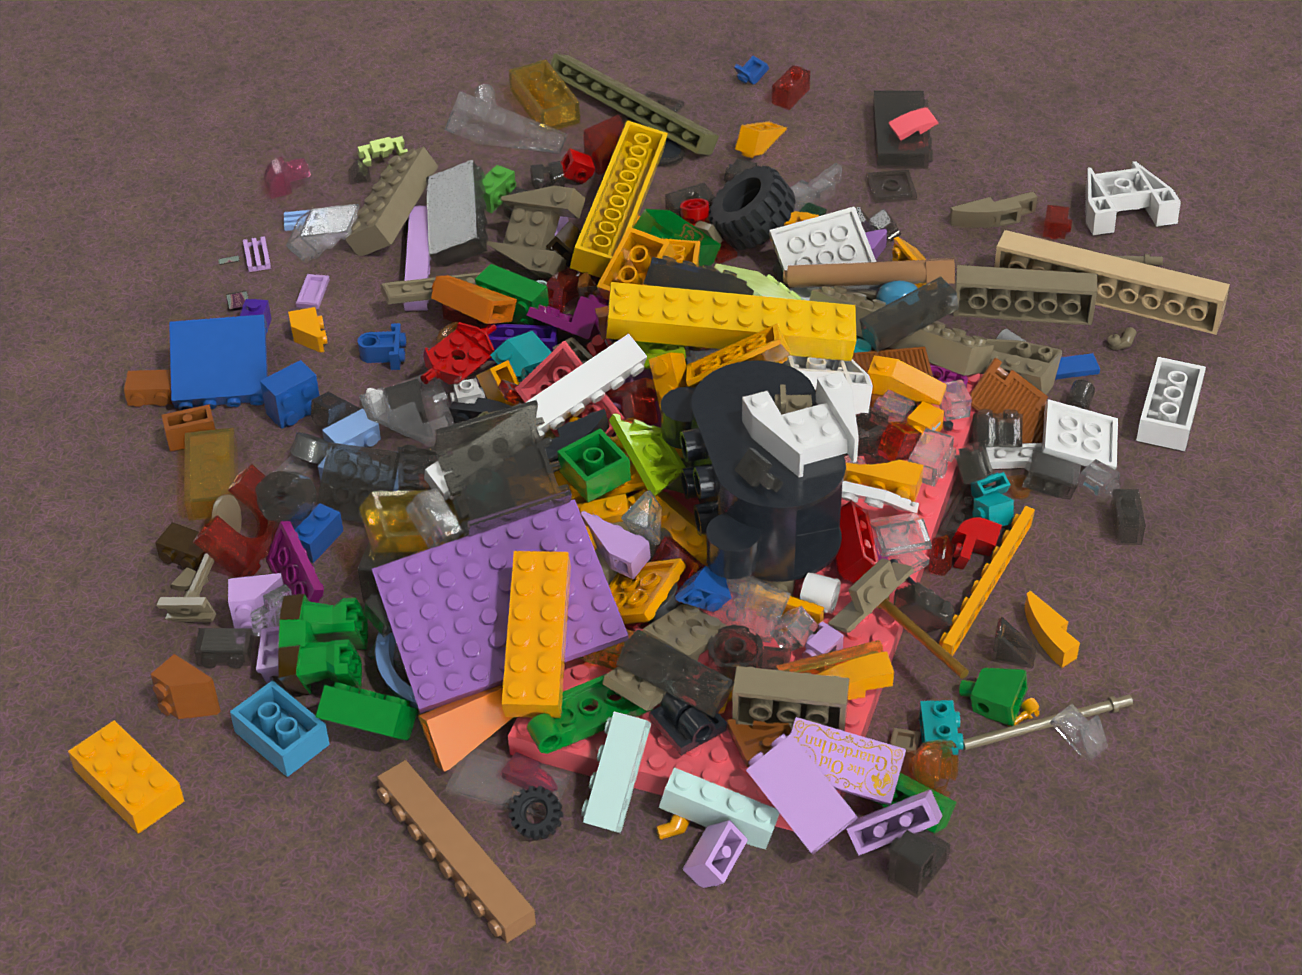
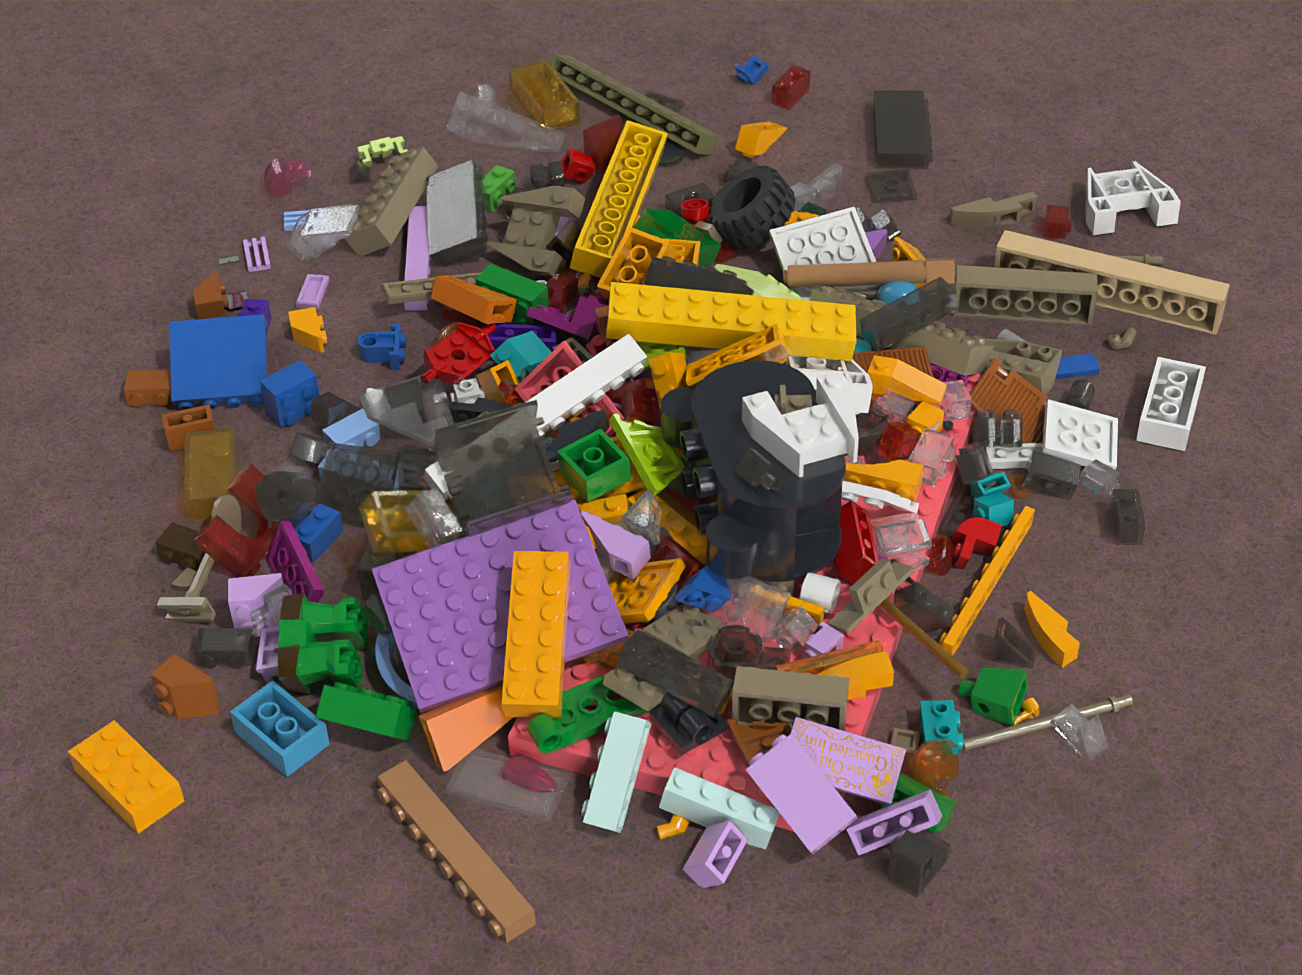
(209, 297): none -> dark orange slope
(524, 800): black tyre -> none
(913, 121): coral slope -> none

